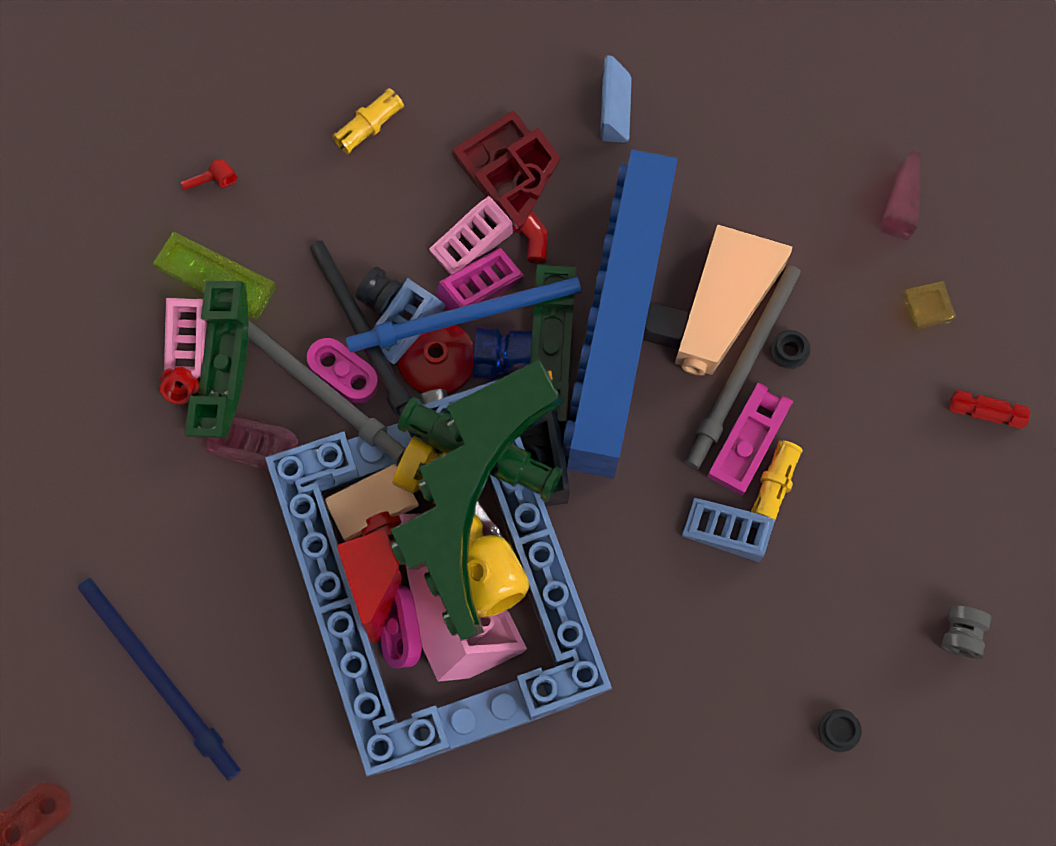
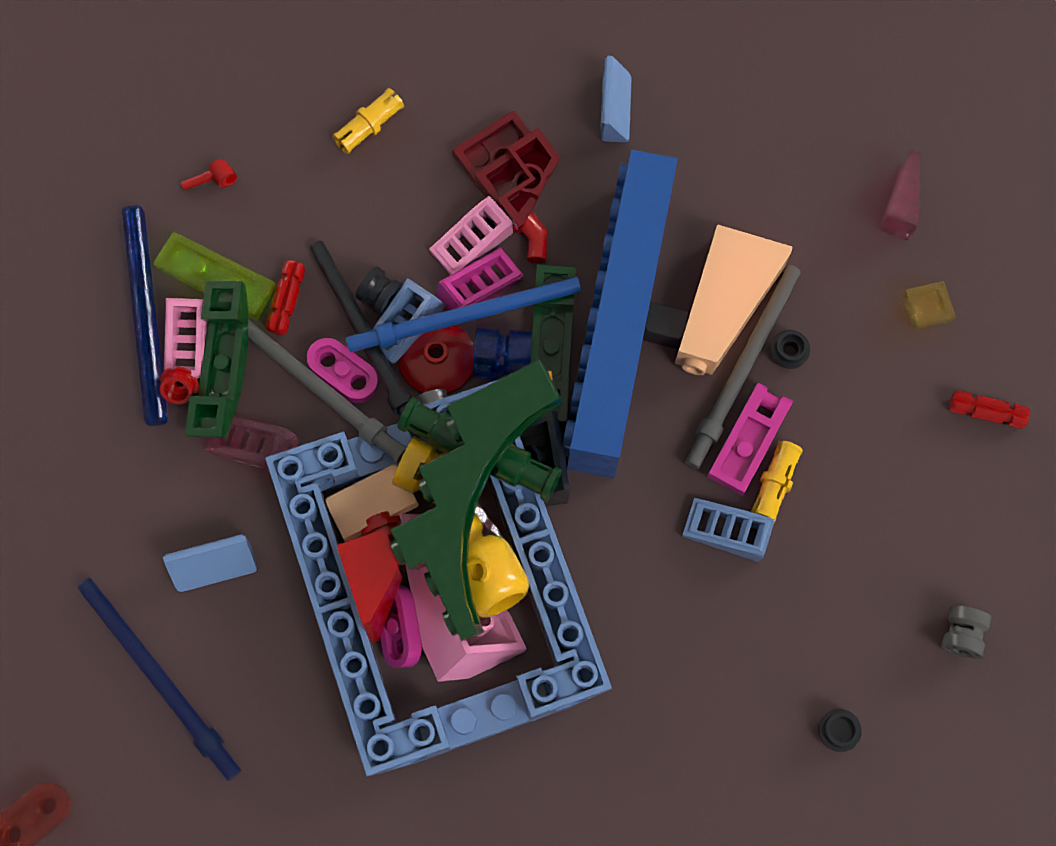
(144, 315): none -> clear blue axle
(211, 563): none -> medium blue slope
(285, 297): none -> red axle

